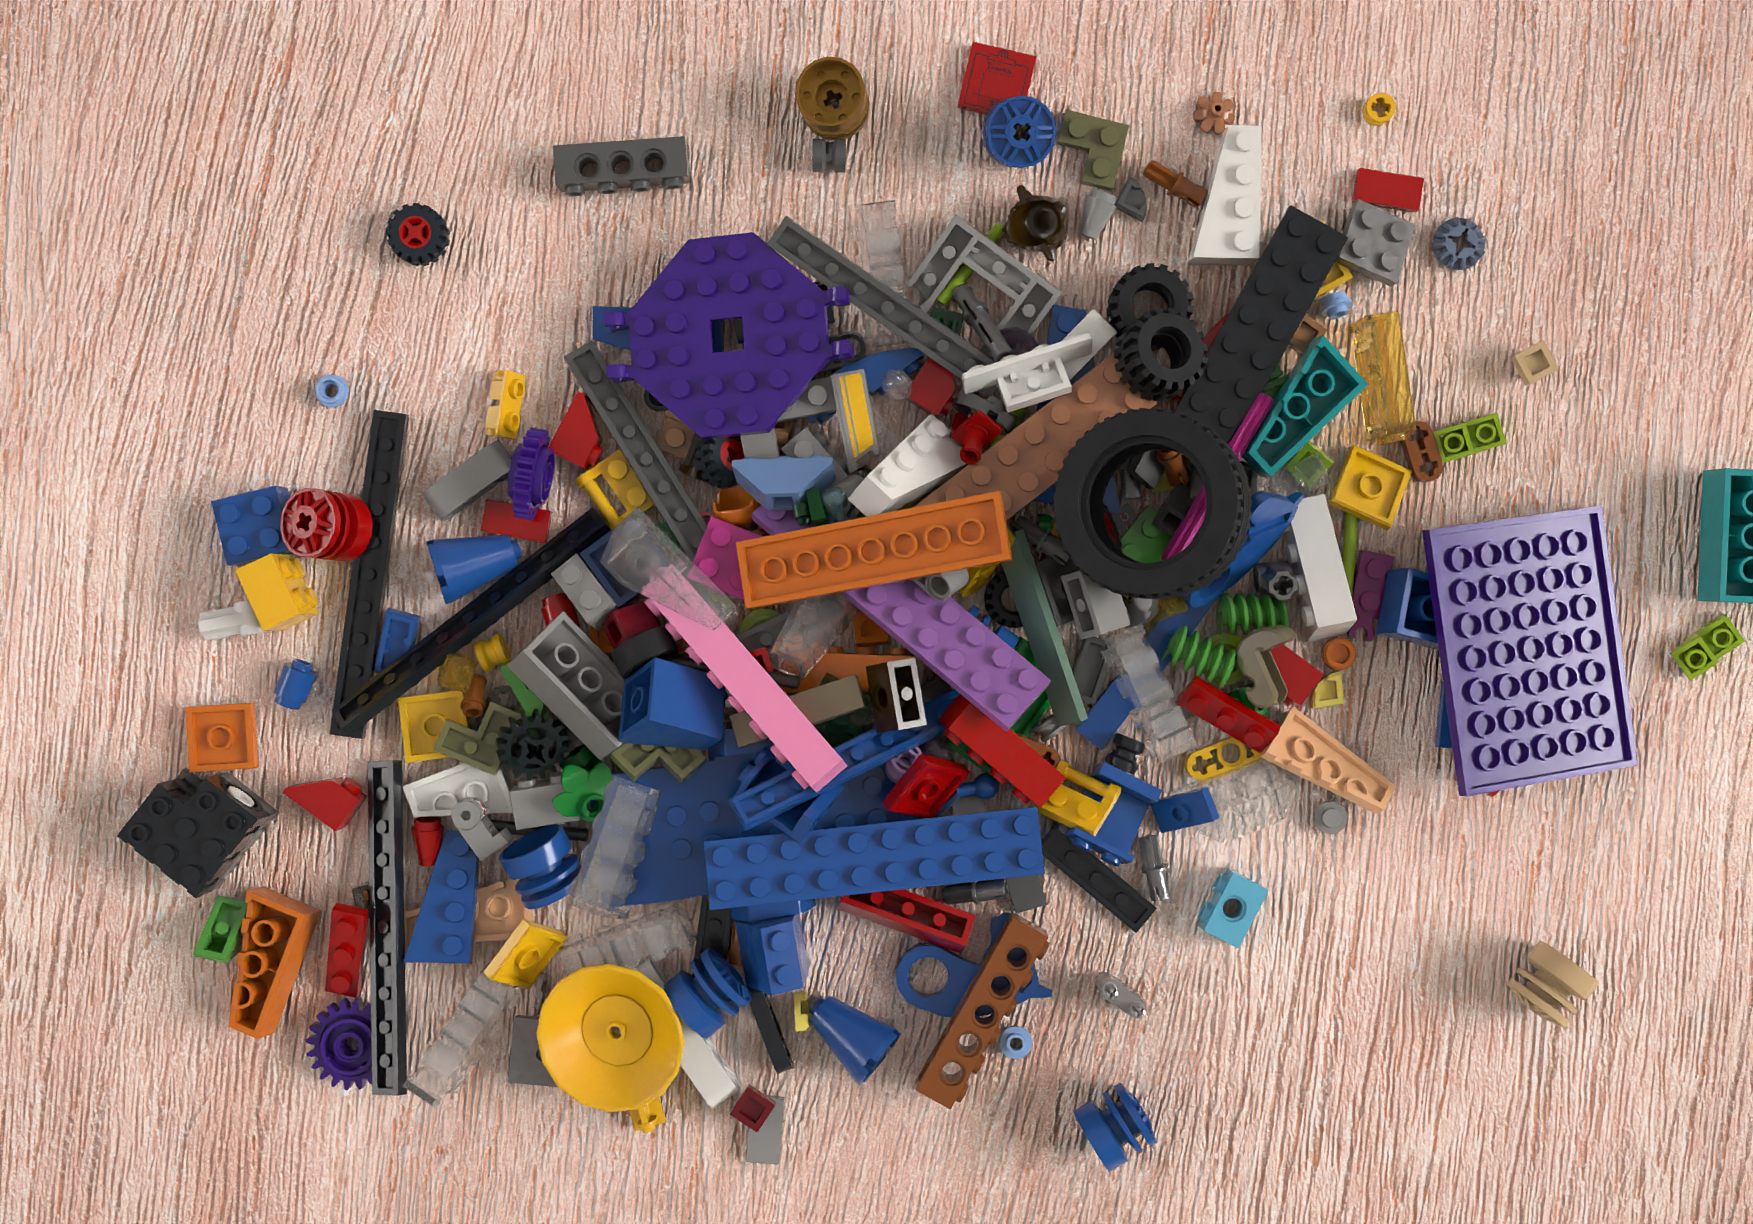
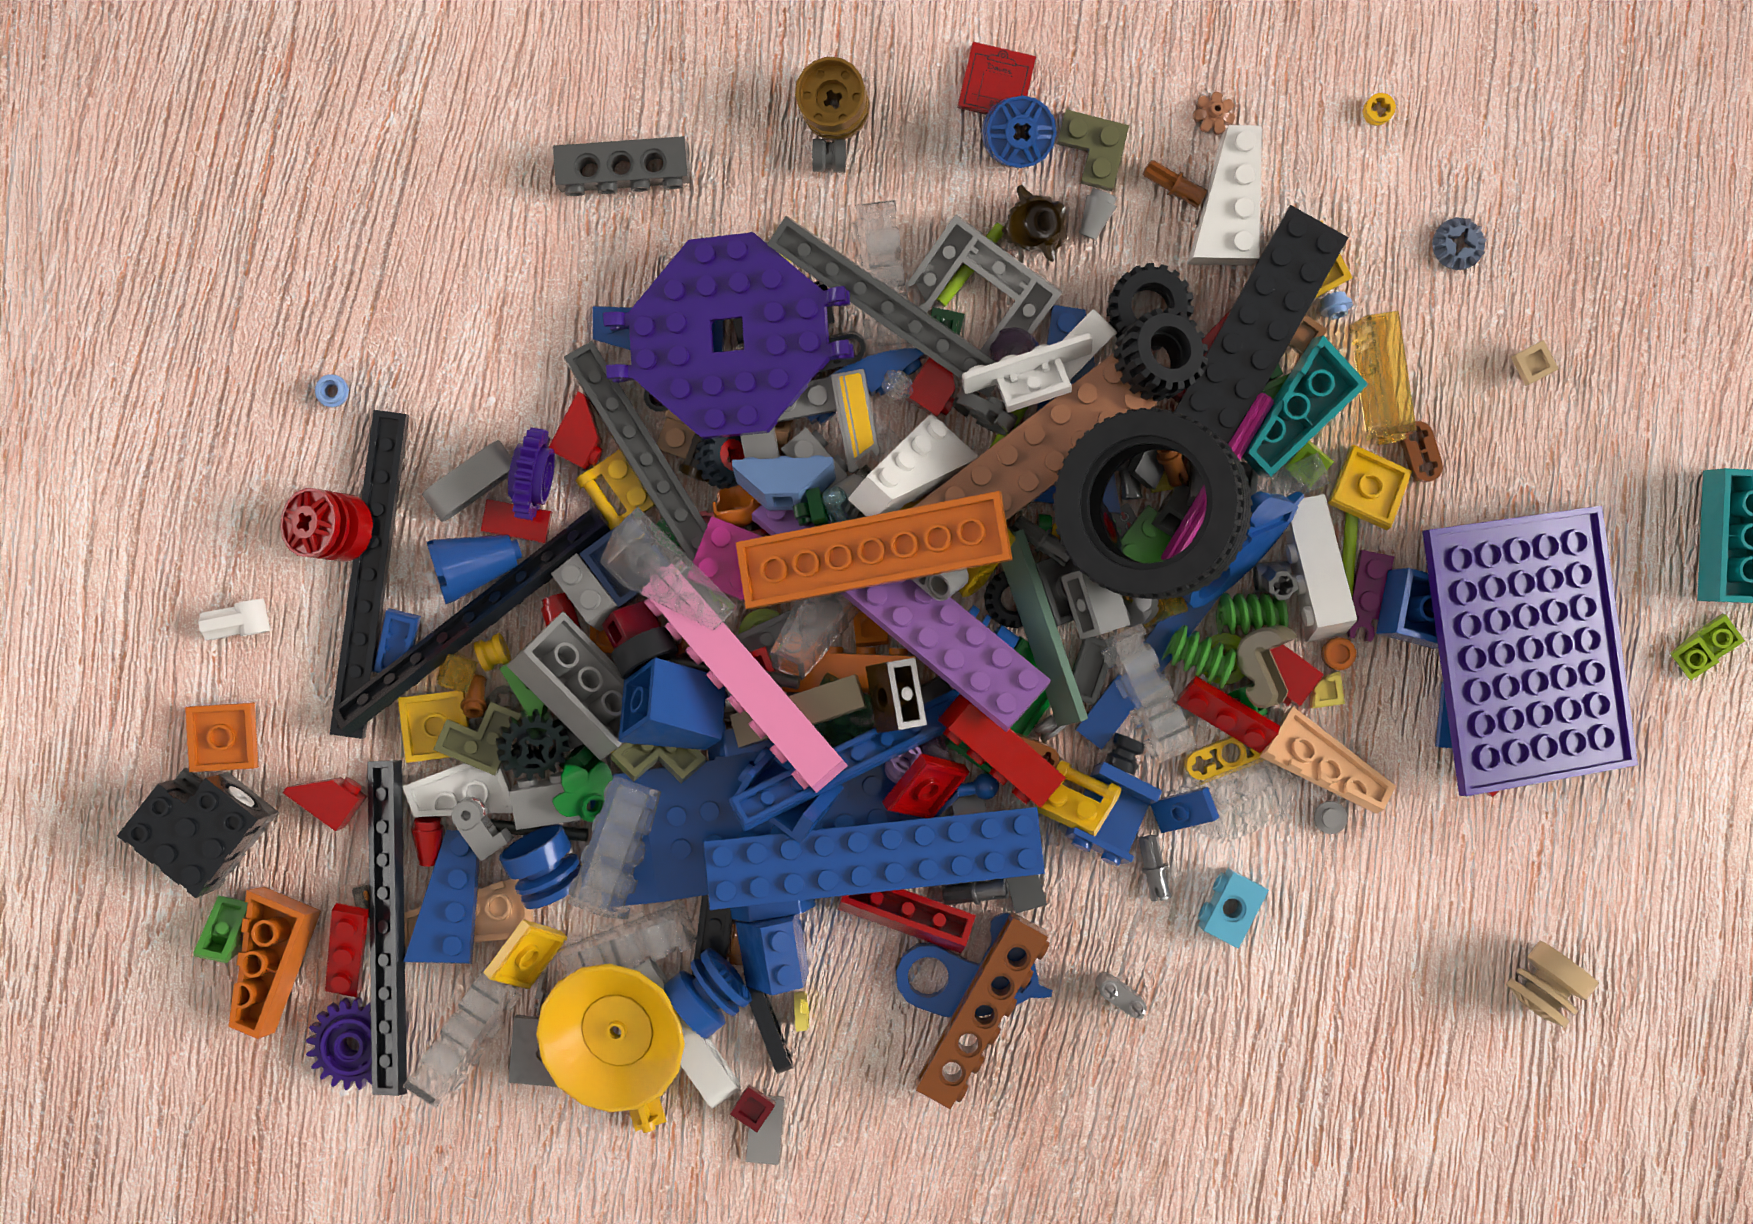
(251, 524): blue brick -> none
(278, 591): yellow brick -> none
(294, 684): blue brick -> none
(408, 227): black wheel -> none
(504, 419): yellow hinge -> none
(853, 1036): blue cone -> none
(973, 434): red bracket -> none
(976, 315): flat silver pin -> none
(1015, 1032): light blue plate -> none
(1097, 880): black tile -> none
(1115, 1126): blue wheel -> none
(1132, 200): dark grey tile -> none
(1375, 242): flat silver plate -> none
(1388, 189): red tile -> none
(1469, 437): lime slope -> none

